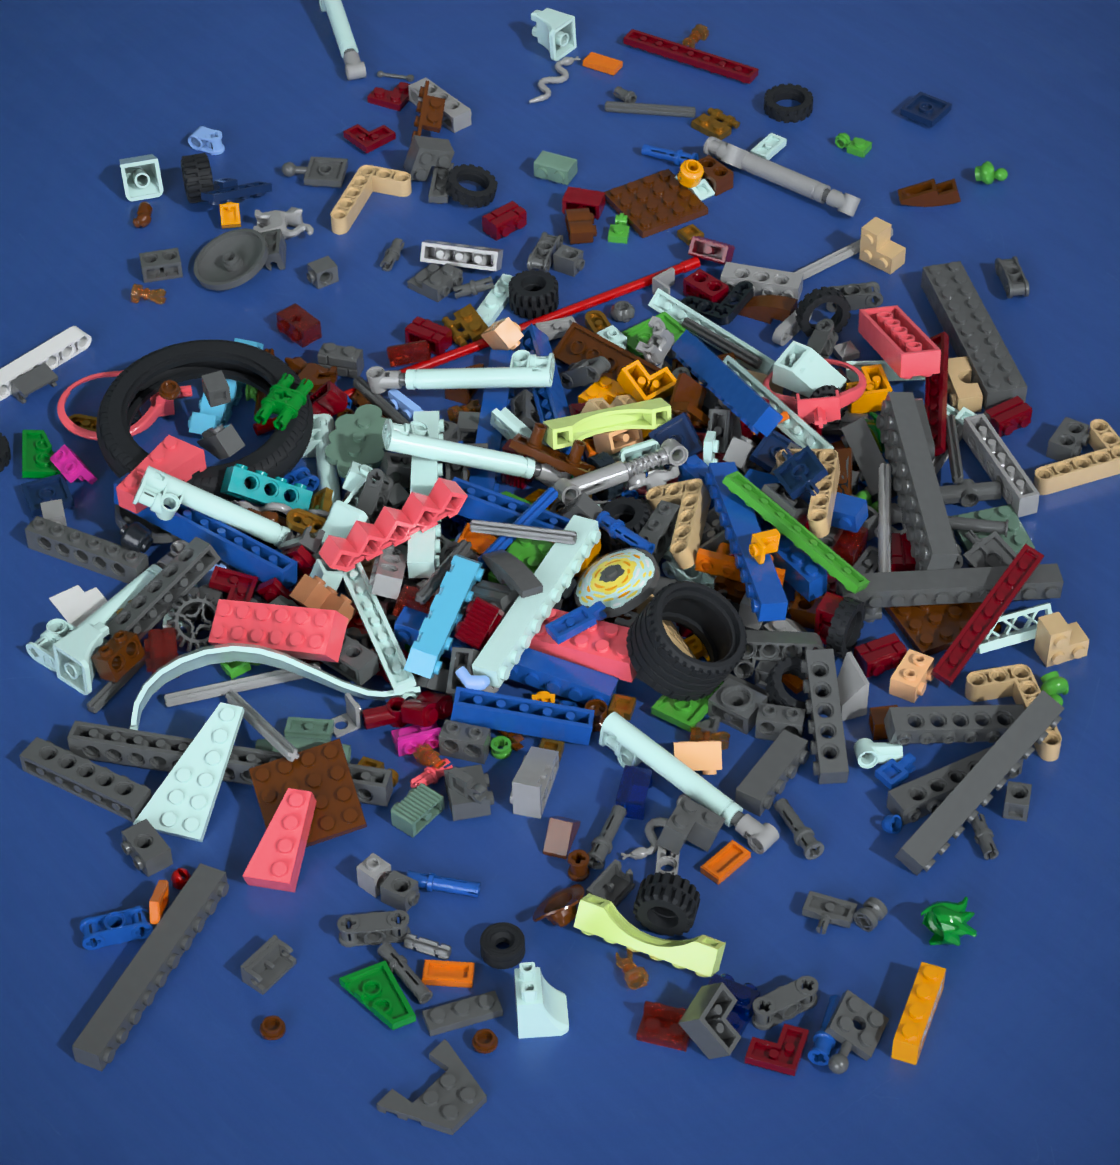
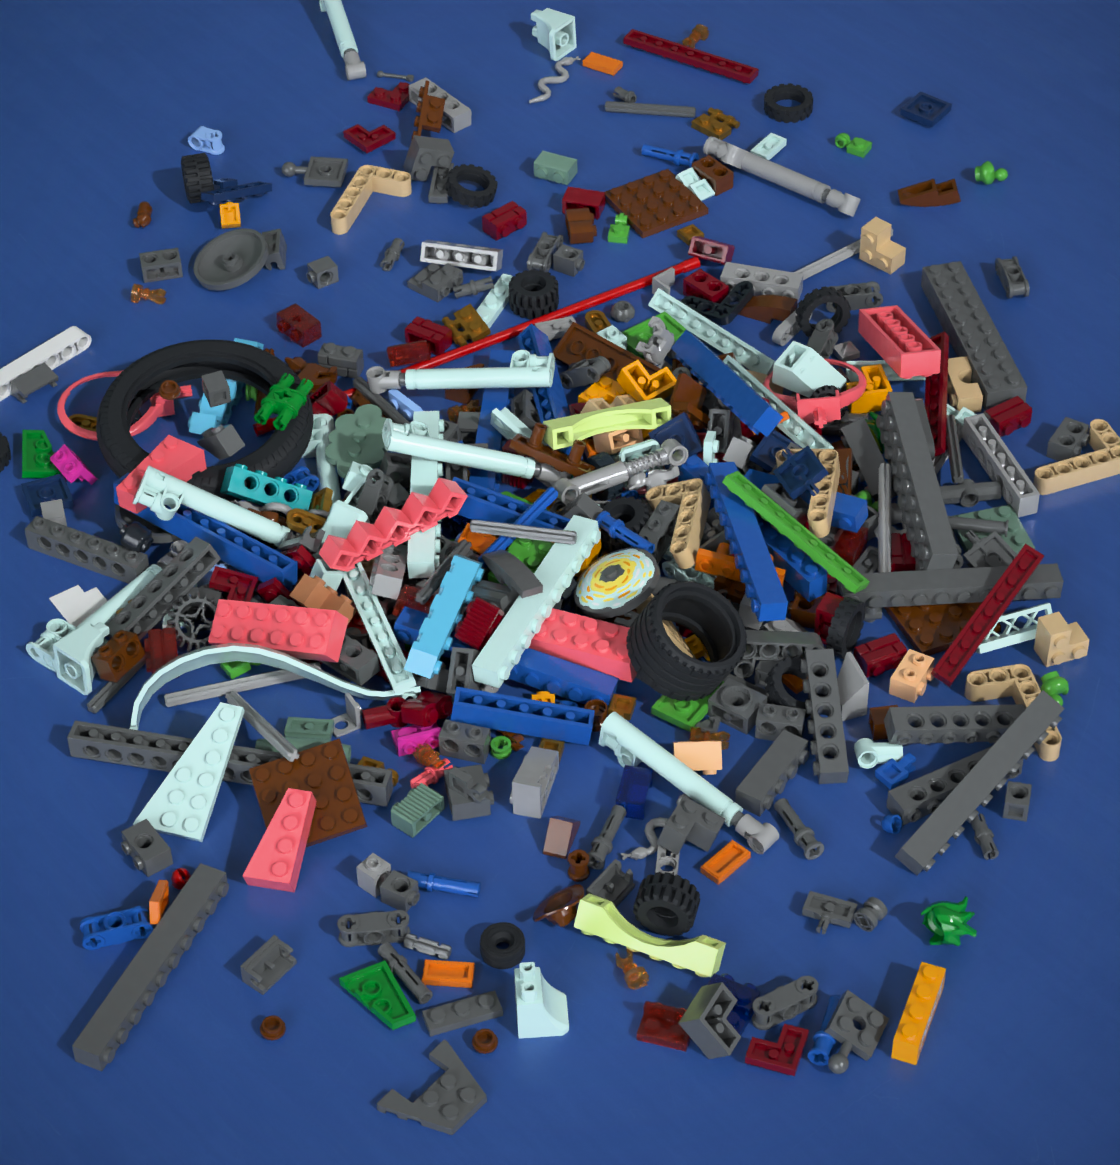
(85, 779): dark grey brick -> none
(141, 177): light aqua hips -> none
(280, 219): light grey animal -> none
(475, 682): light blue arm -> none
(503, 335): light nougat brick -> none
(575, 622): blue plate -> none
(690, 173): light orange head -> none
(721, 343): dark grey axle -> none
(764, 543): light orange bracket -> none

